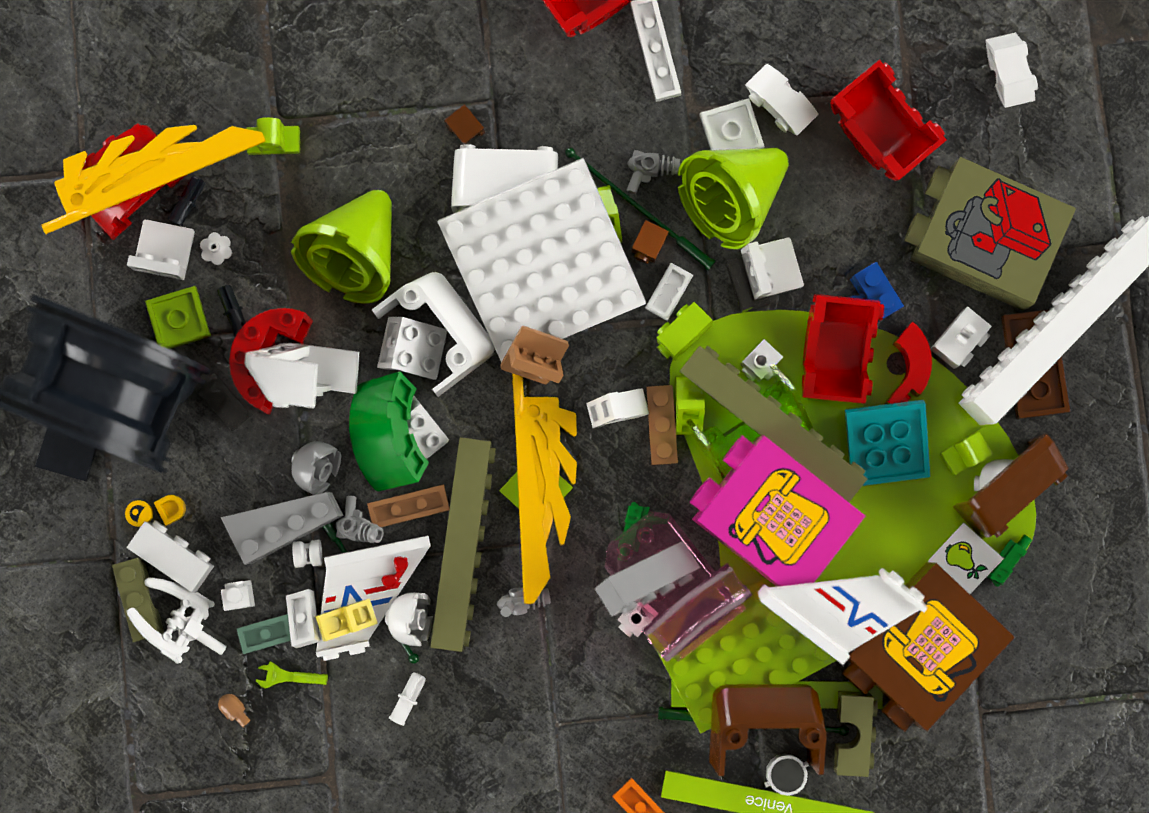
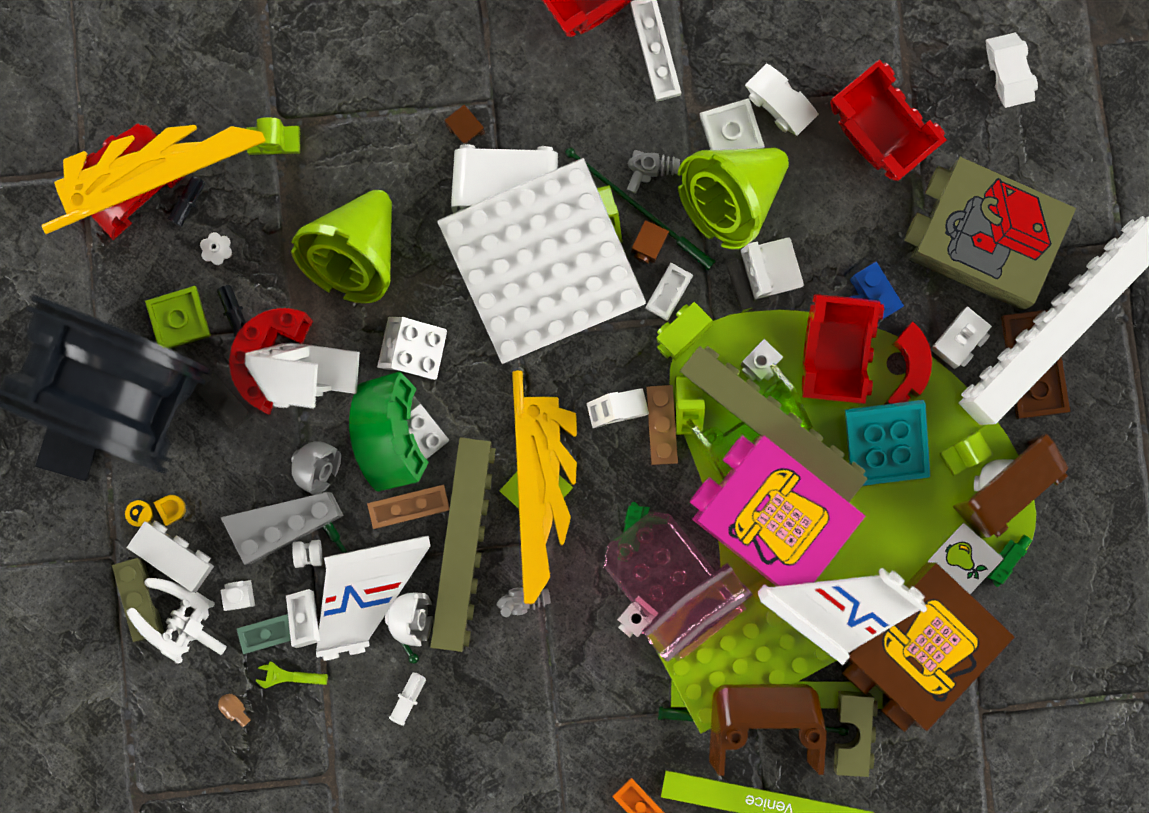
(162, 250): white bracket -> none
(346, 619): light yellow slope -> none
(356, 527): light grey piece -> none
(391, 580): red piece -> none
(472, 340): white windscreen -> none
(535, 356): medium nougat bracket -> none
(647, 579): light grey brick -> none
(786, 774): pearl dark grey piece -> none

